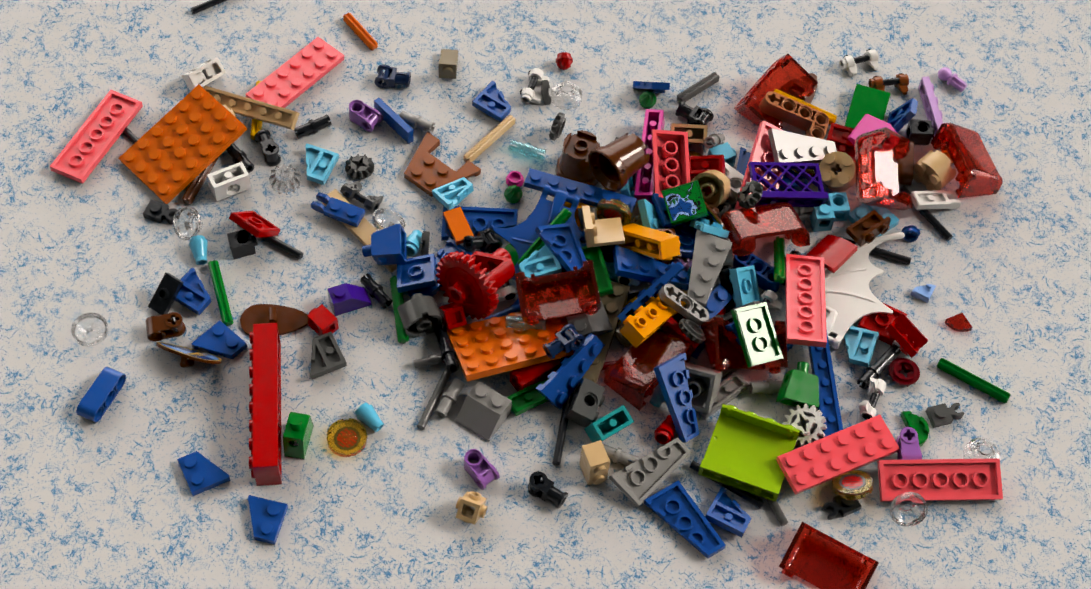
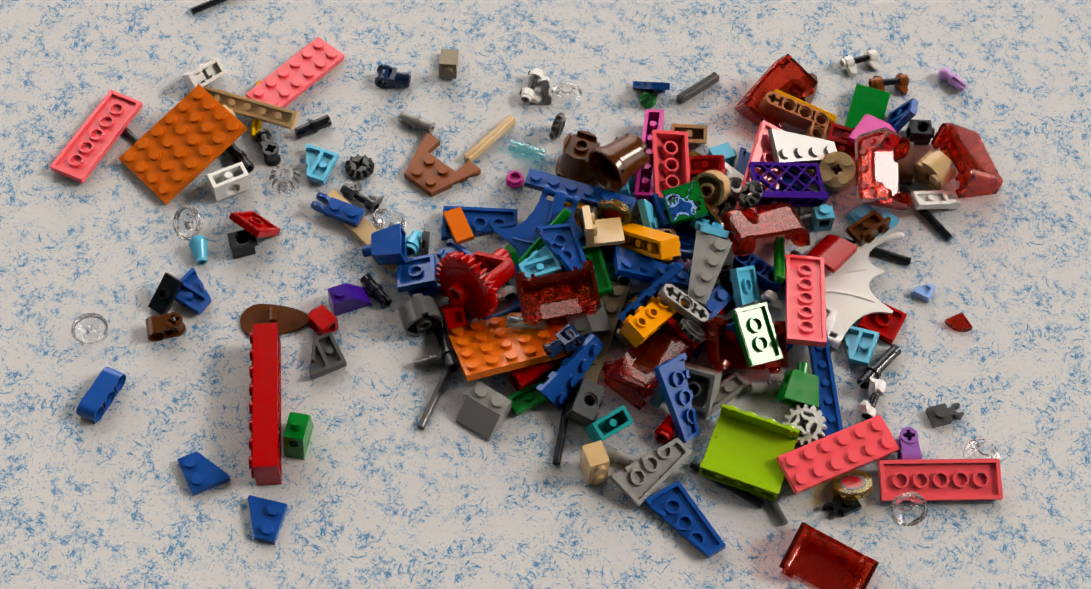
(158, 211): black plate -> none
(191, 354): shield -> none
(196, 184): reddish brown axle -> none
(220, 293): green axle -> none
(220, 341): blue wing -> none
(285, 247): black bar -> none
(346, 437): clear yellow tile -> none
(360, 31): orange axle -> none
(364, 115): medium lavender piece -> none
(368, 416): medium azure cone -> none
(394, 120): blue tile -> none
(397, 299): green axle -> none
(449, 398): light grey pin -> none
(453, 192): medium azure wing -> none
(471, 507): tan brick -> none
(481, 472): medium lavender piece -> none
(484, 240): black connector -> none
(492, 102): blue wing -> none
(513, 194): green plate -> none
(545, 489): black connector -> none
(564, 60): red plate -> none
(694, 115): black connector -> none
(714, 140): light grey pin -> none
(728, 514): blue wing -> none
(840, 205): medium azure brick -> none
(906, 335): red bracket -> none
(909, 367): dark red gear -> none
(911, 233): blue plate -> none
(917, 423): green tile -> none
(930, 103): lavender plate -> none
(973, 380): green axle -> none

